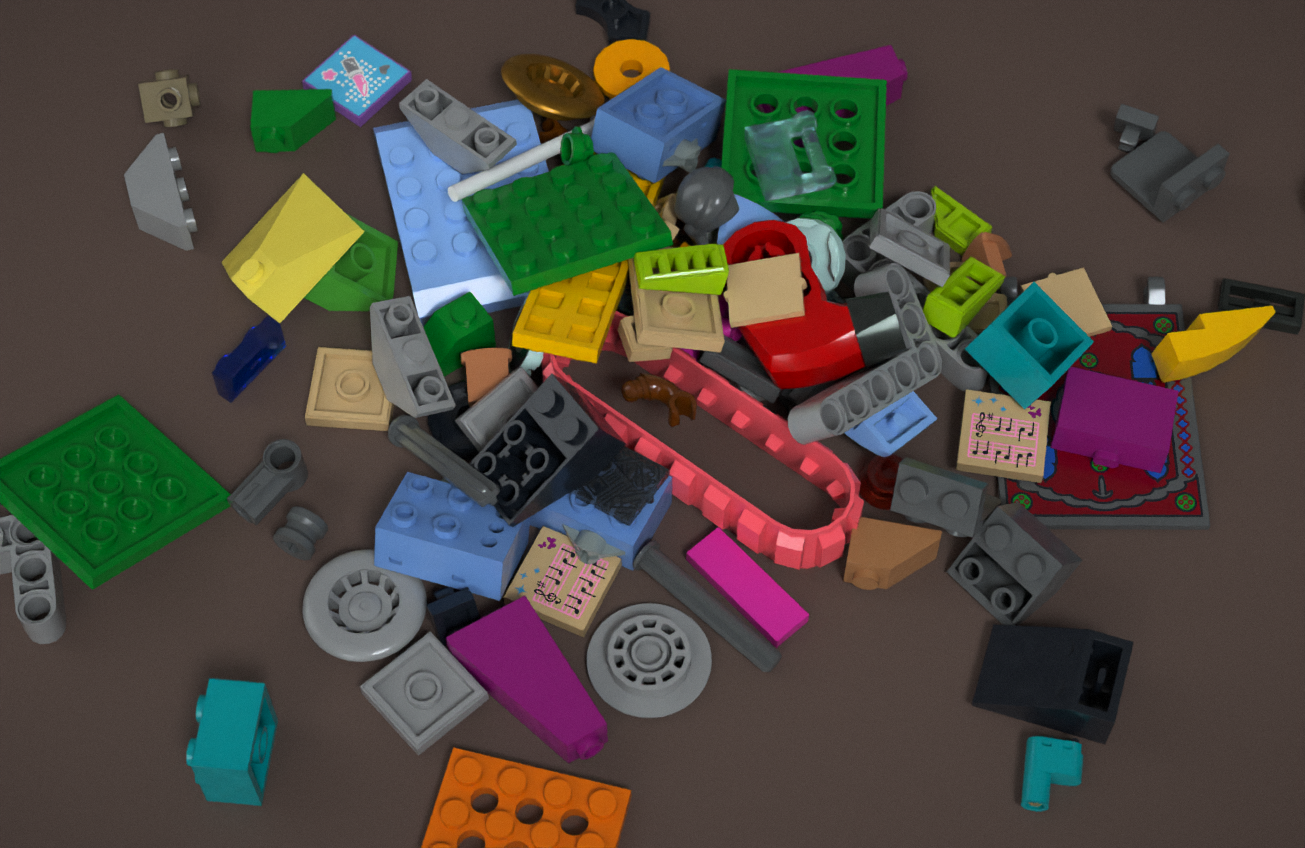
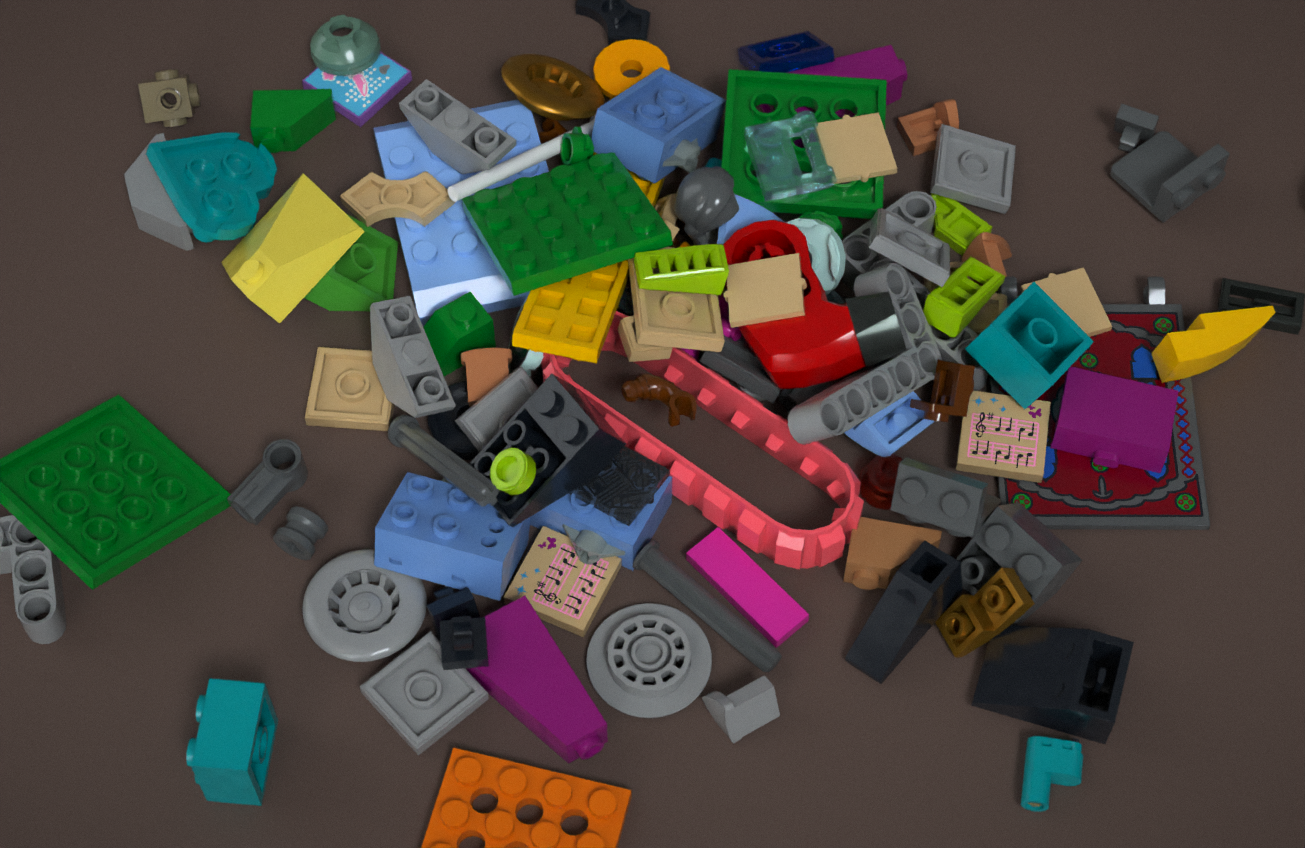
(214, 182): none -> teal plate
(248, 359): clear blue plate -> none
(345, 53): none -> sand green piece
(413, 198): none -> tan tile
(464, 643): none -> black tile
(513, 471): none -> lime tile
(743, 709): none -> light grey tile
(786, 53): none -> clear blue tile
(856, 147): none -> tan piece
(906, 611): none -> black slope
(921, 128): none -> nougat tile
(950, 392): none -> reddish brown bracket
(973, 169): none -> light grey plate
(982, 616): none -> pearl gold slope

